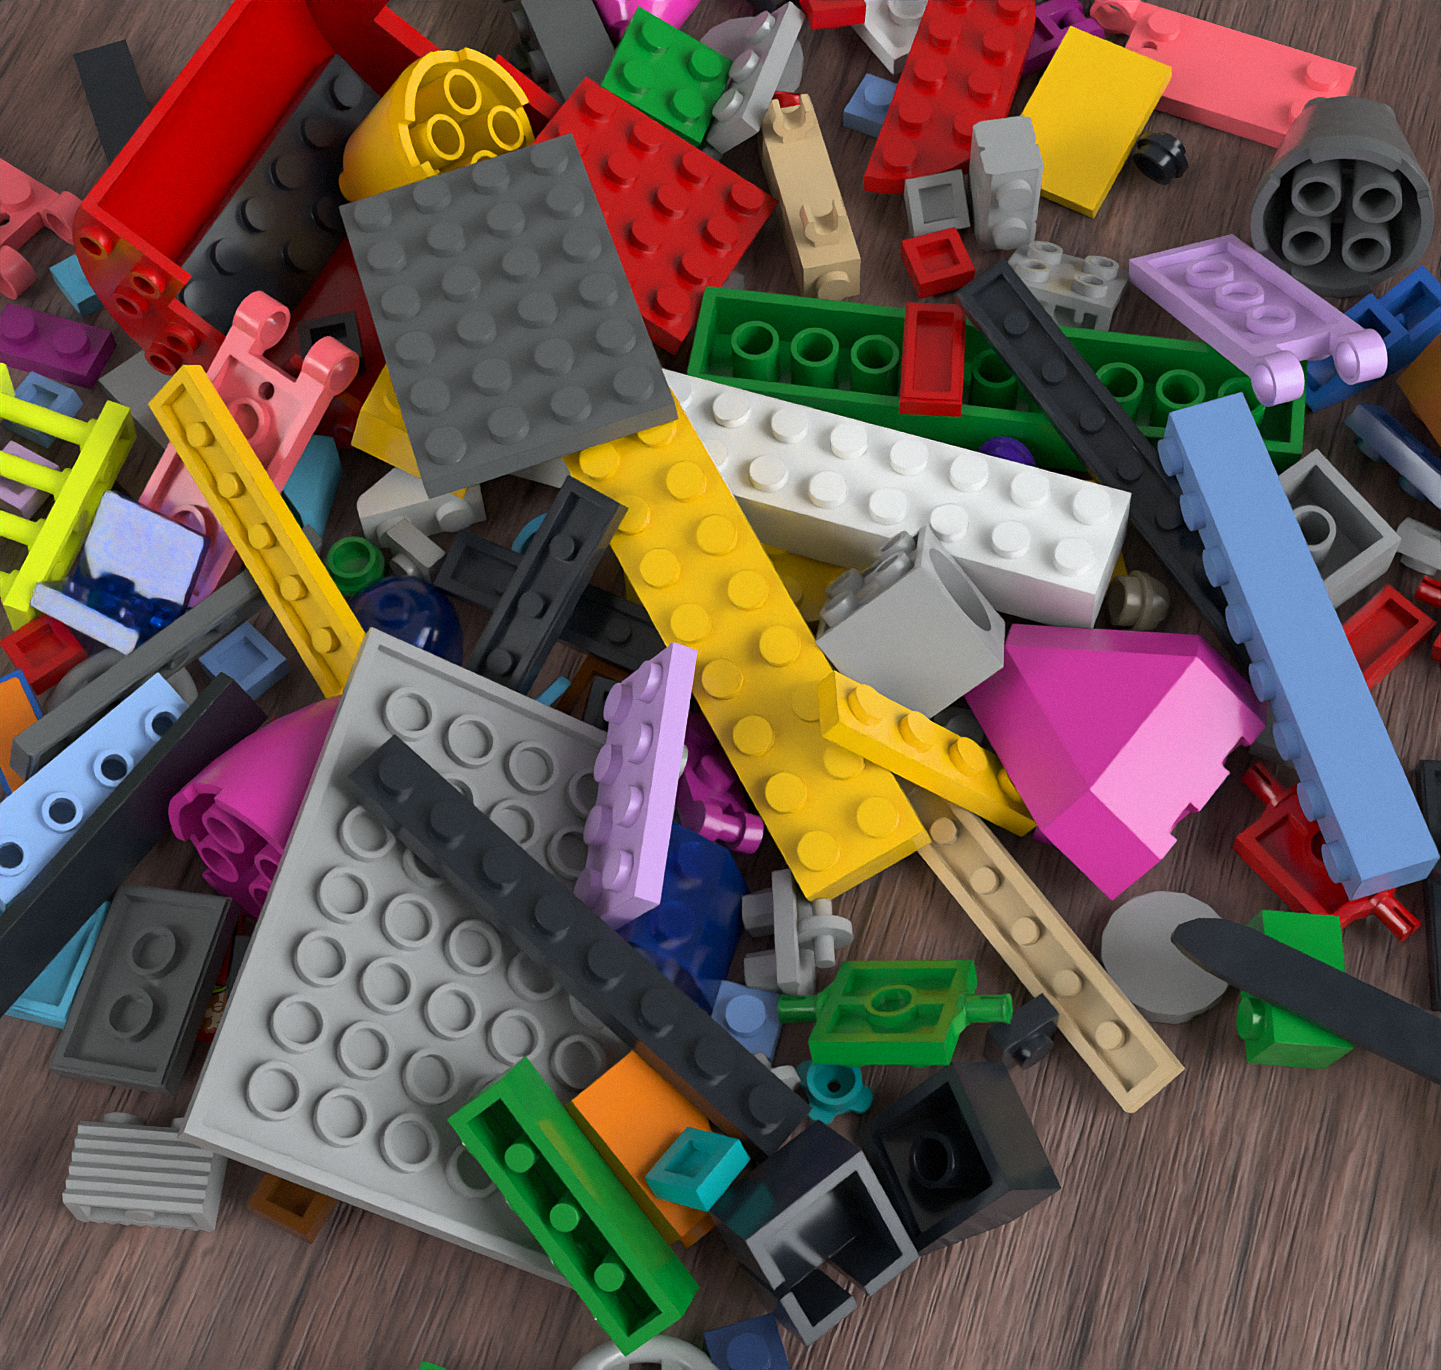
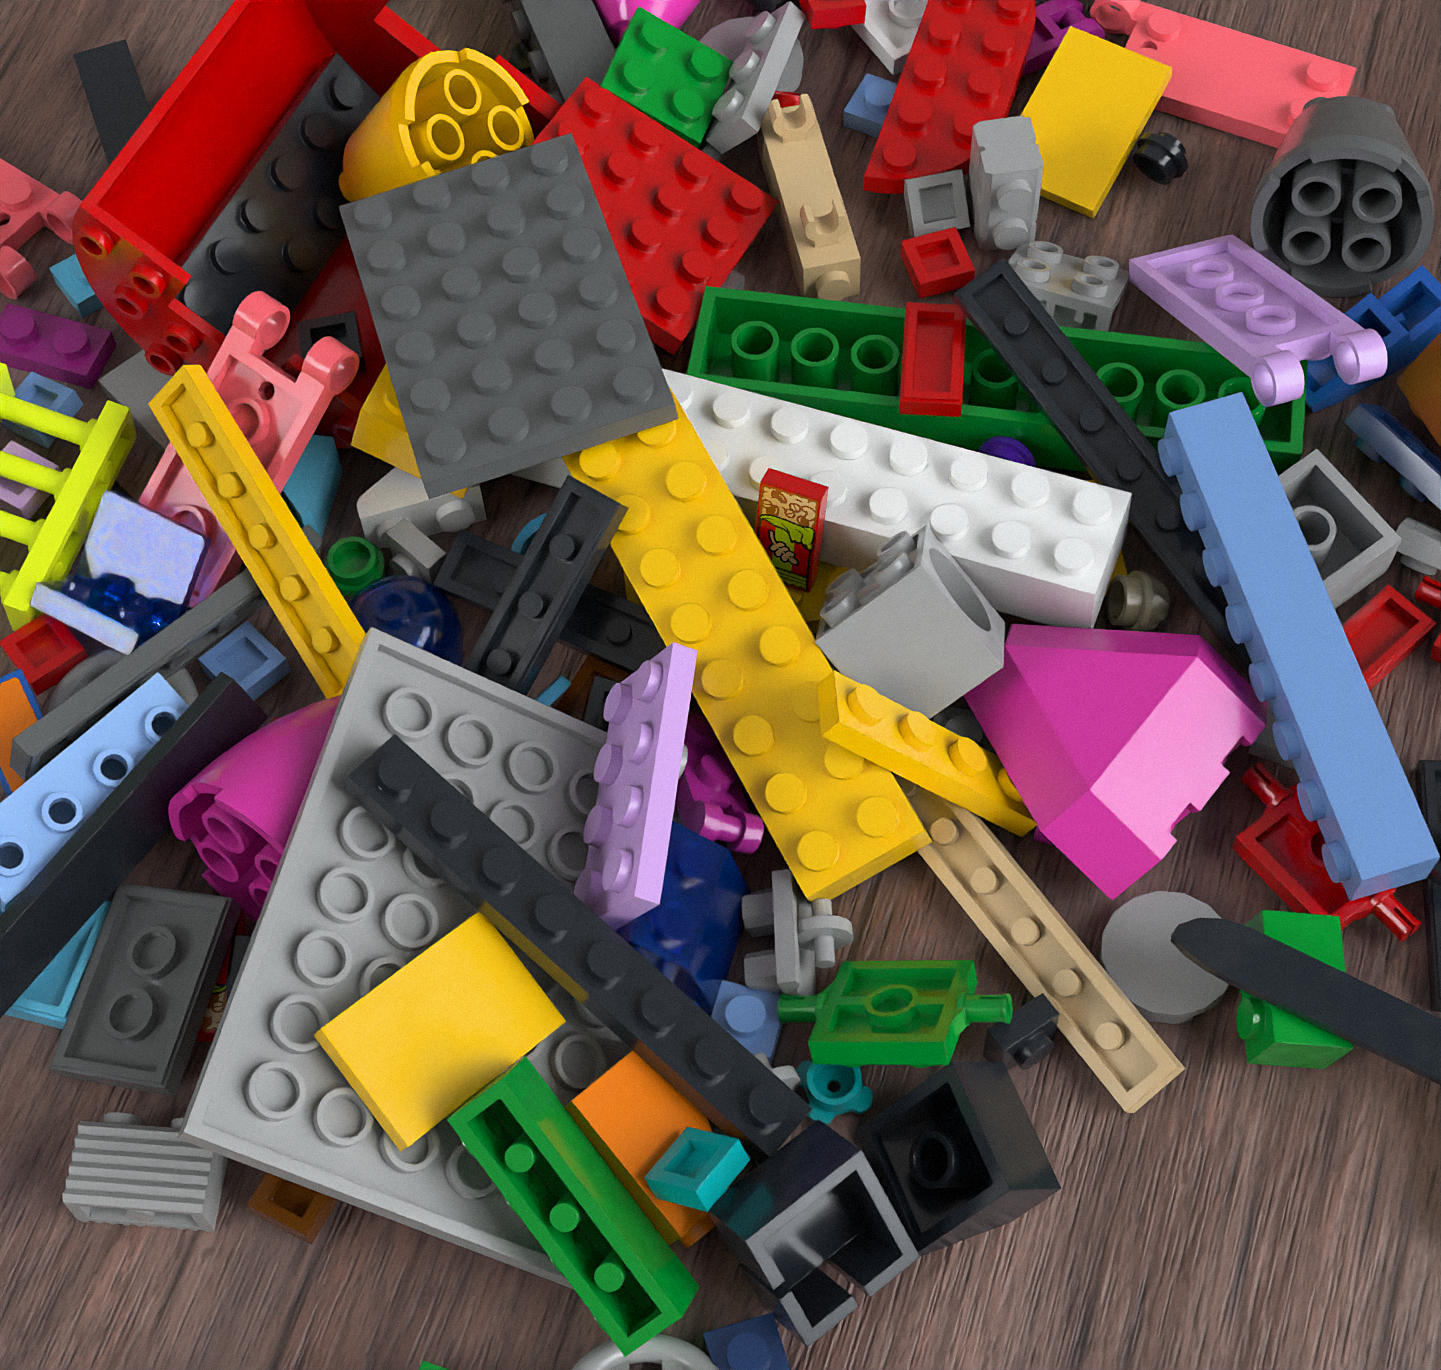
(439, 1029): none -> yellow tile
(792, 526): none -> tile

